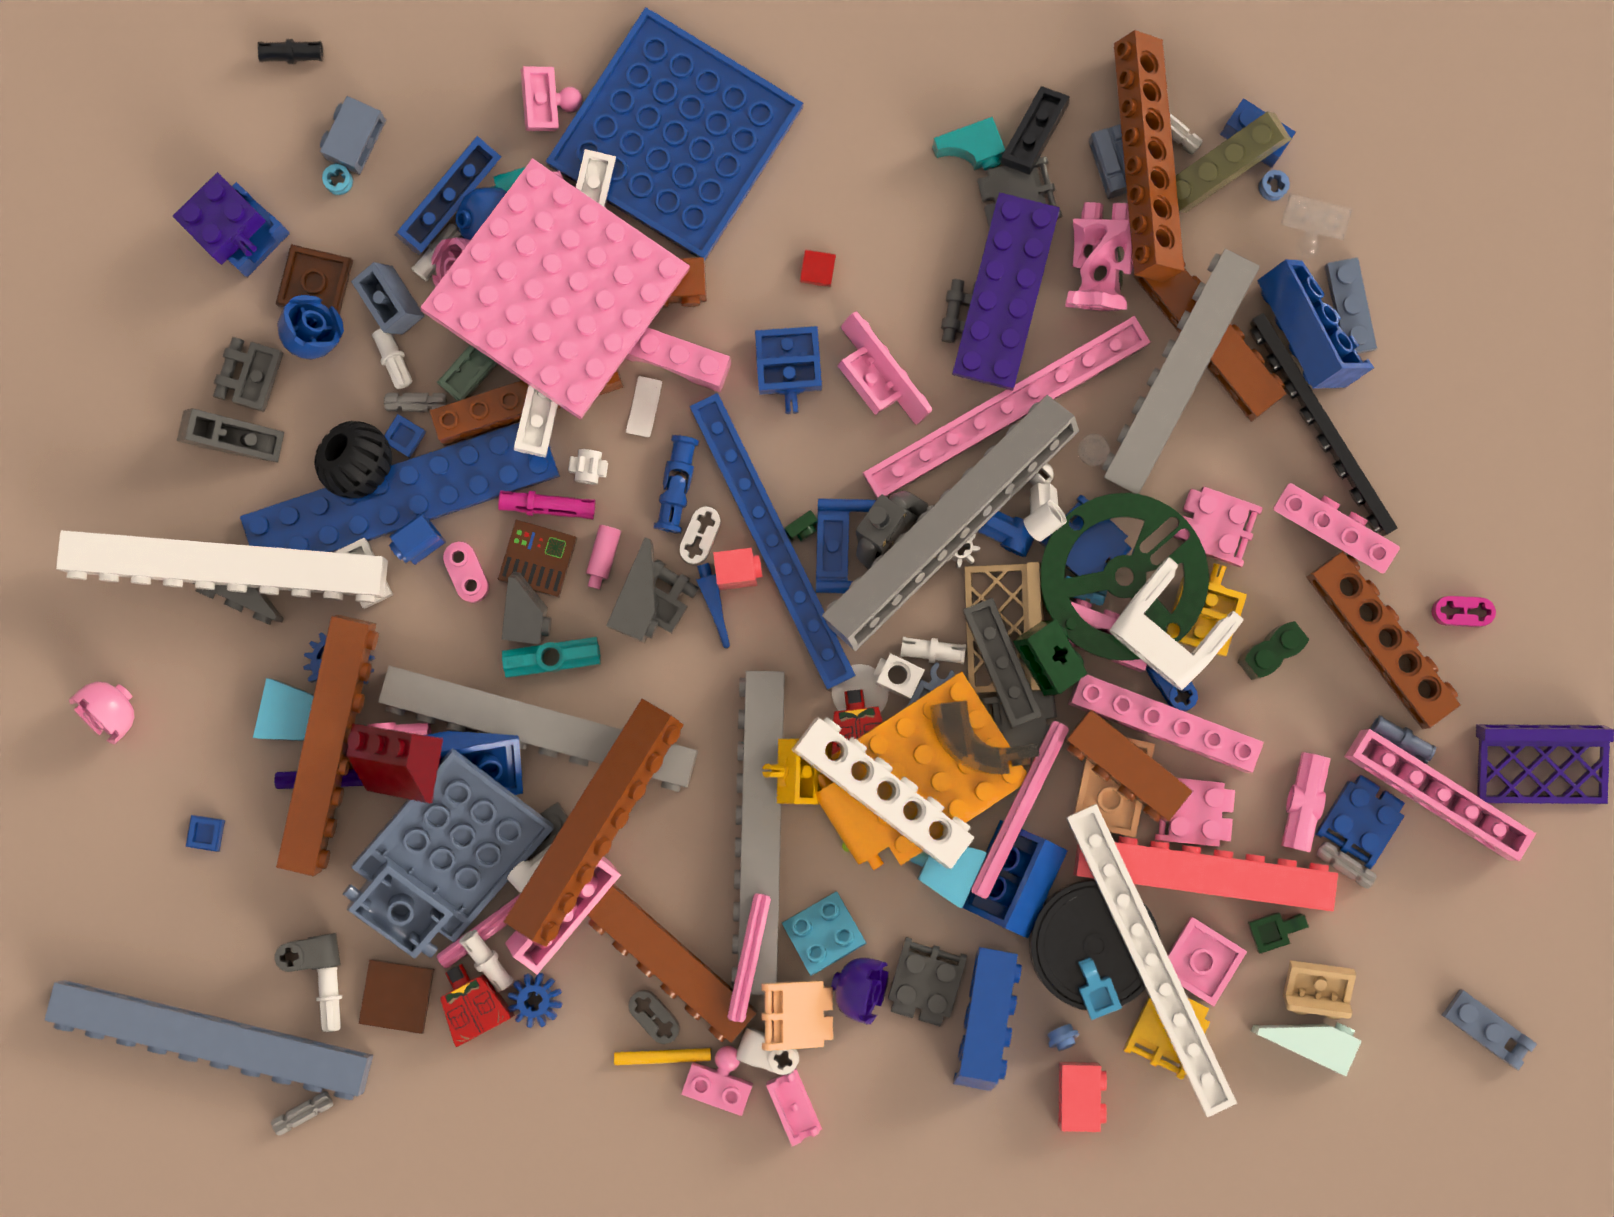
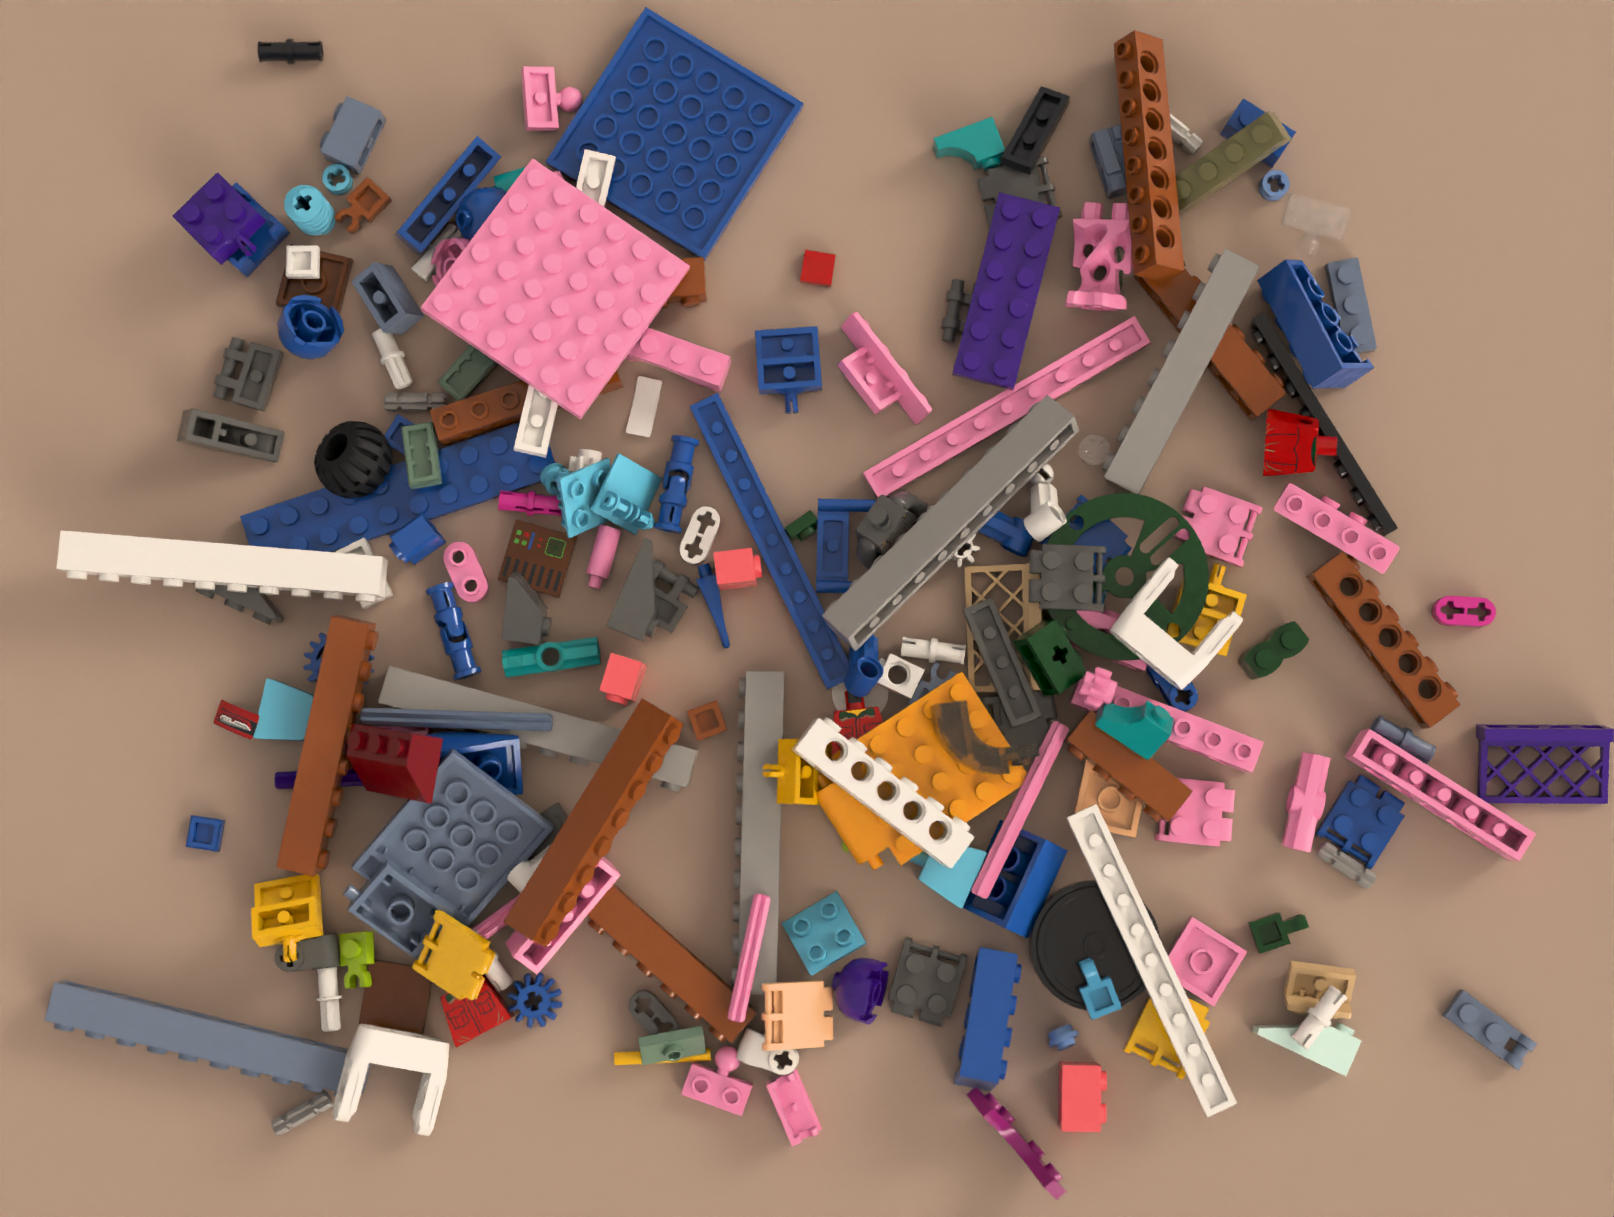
(105, 709): bright pink cylinder -> none
(236, 719): none -> sticker
(287, 912): none -> yellow plate
(303, 262): none -> white tile
(309, 210): none -> medium azure piece
(357, 953): none -> lime plate
(366, 202): none -> dark orange plate
(396, 1050): none -> white connector
(421, 455): none -> sand green plate
(451, 626): none -> blue piece
(455, 958): none -> yellow plate
(456, 719): none -> sand blue axle
(547, 476): none -> medium azure bush
(578, 495): none -> medium azure hinge
(622, 679): none -> coral brick
(627, 495): none -> medium azure hinge
(672, 1045): none -> sand green plate
(707, 720): none -> dark orange plate
(863, 668): none -> blue piece
(1029, 1152): none -> magenta plate
(1066, 577): none -> dark grey plate
(1097, 687): none -> bright pink gear
(1138, 727): none -> teal arch
(1223, 875): coral brick -> none
(1293, 443): none -> red torso
(1319, 1017): none -> white pin

